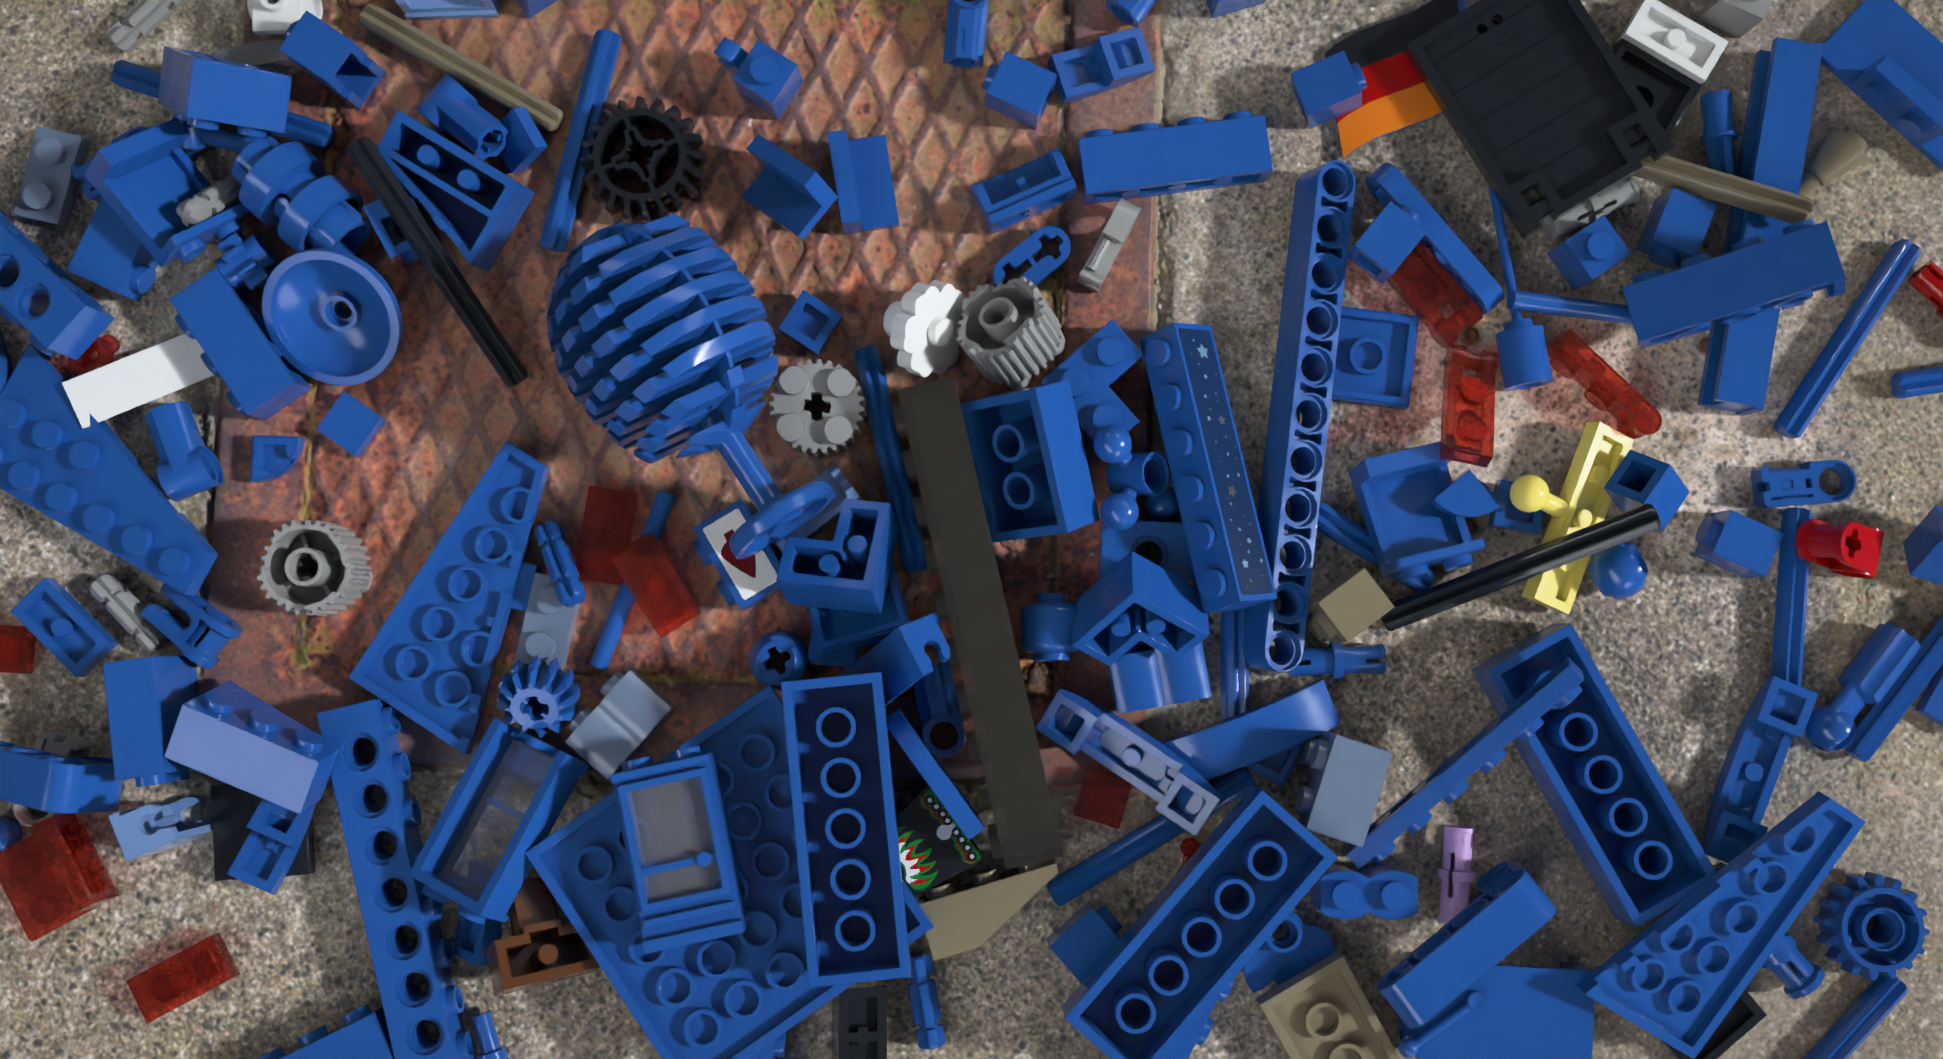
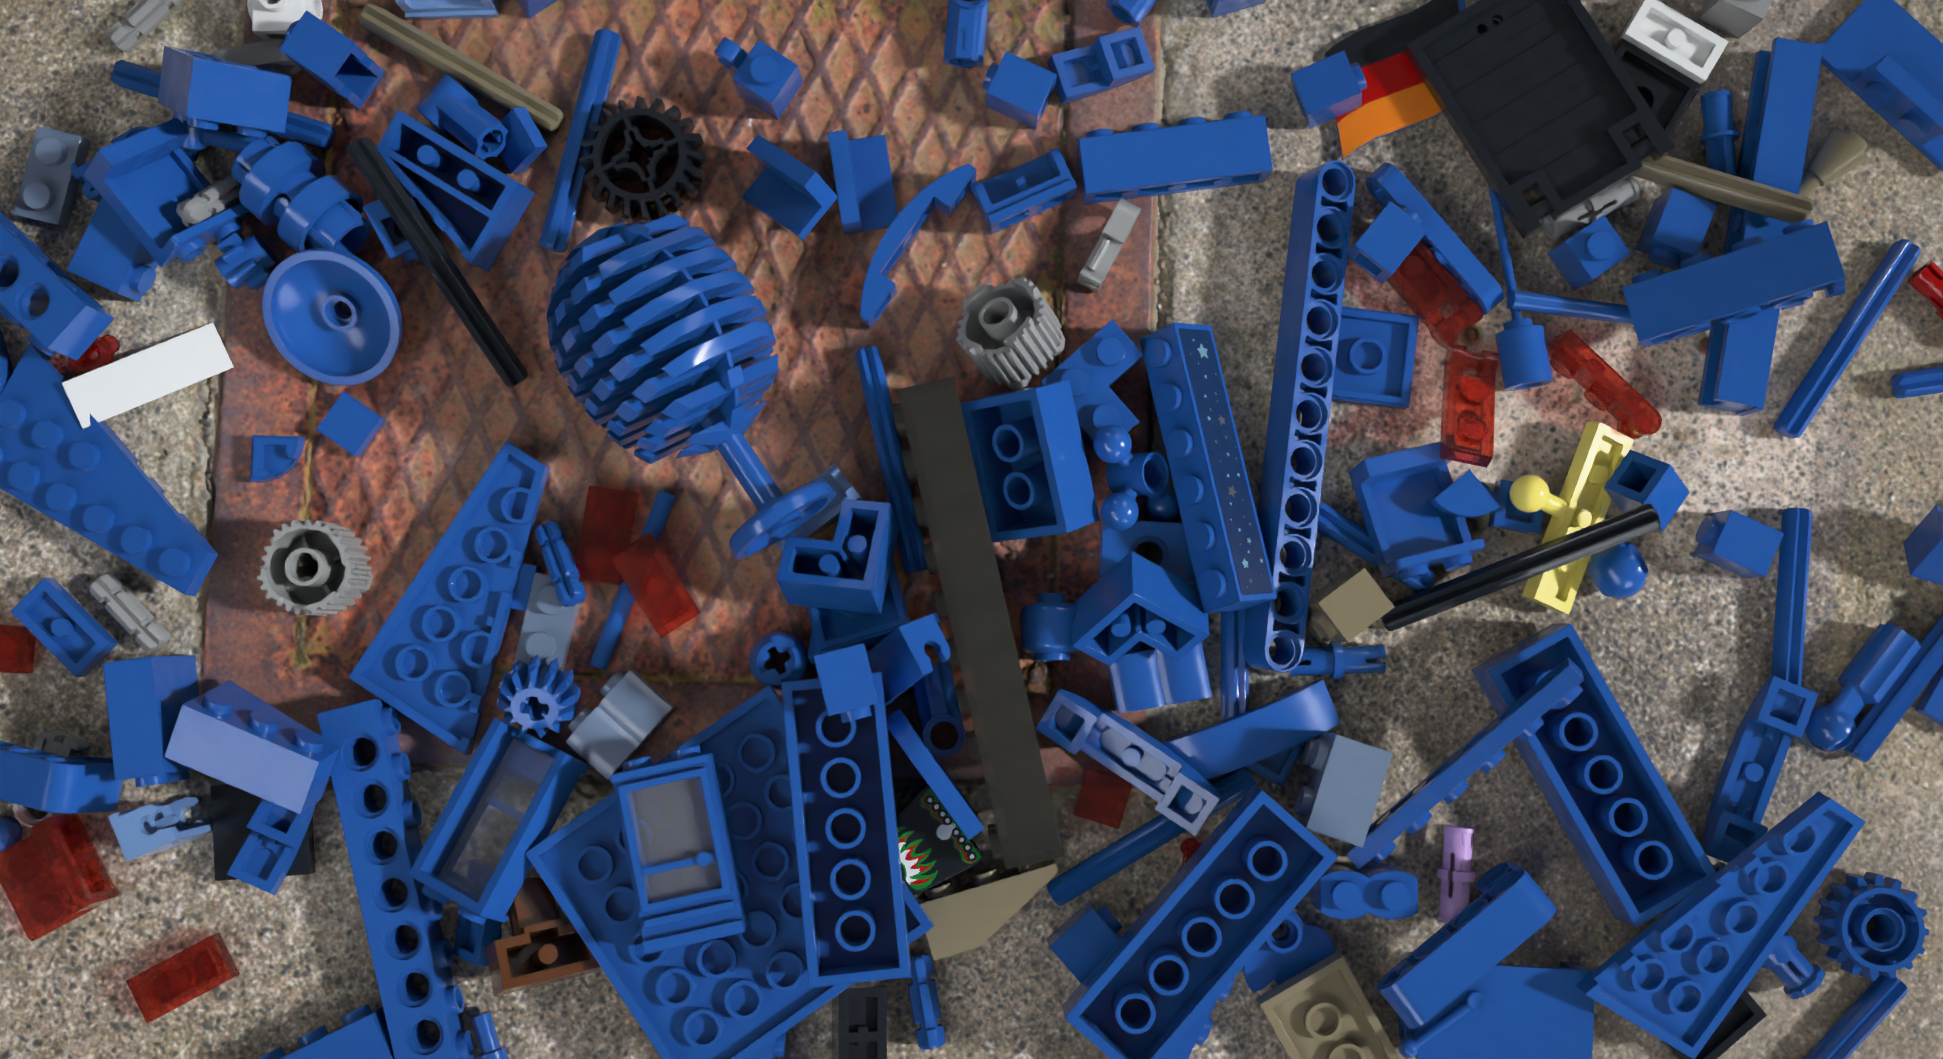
(186, 462): blue piece -> none
(203, 636): blue piece -> none
(238, 346): blue brick -> none
(743, 580): brick -> none
(801, 387): light grey brick -> none
(811, 323): blue plate -> none
(847, 682): none -> blue brick
(925, 327): white plant -> none
(943, 194): none -> blue slope
(1029, 249): blue beam -> none
(1799, 484): blue piece -> none
(1843, 549): red piece -> none

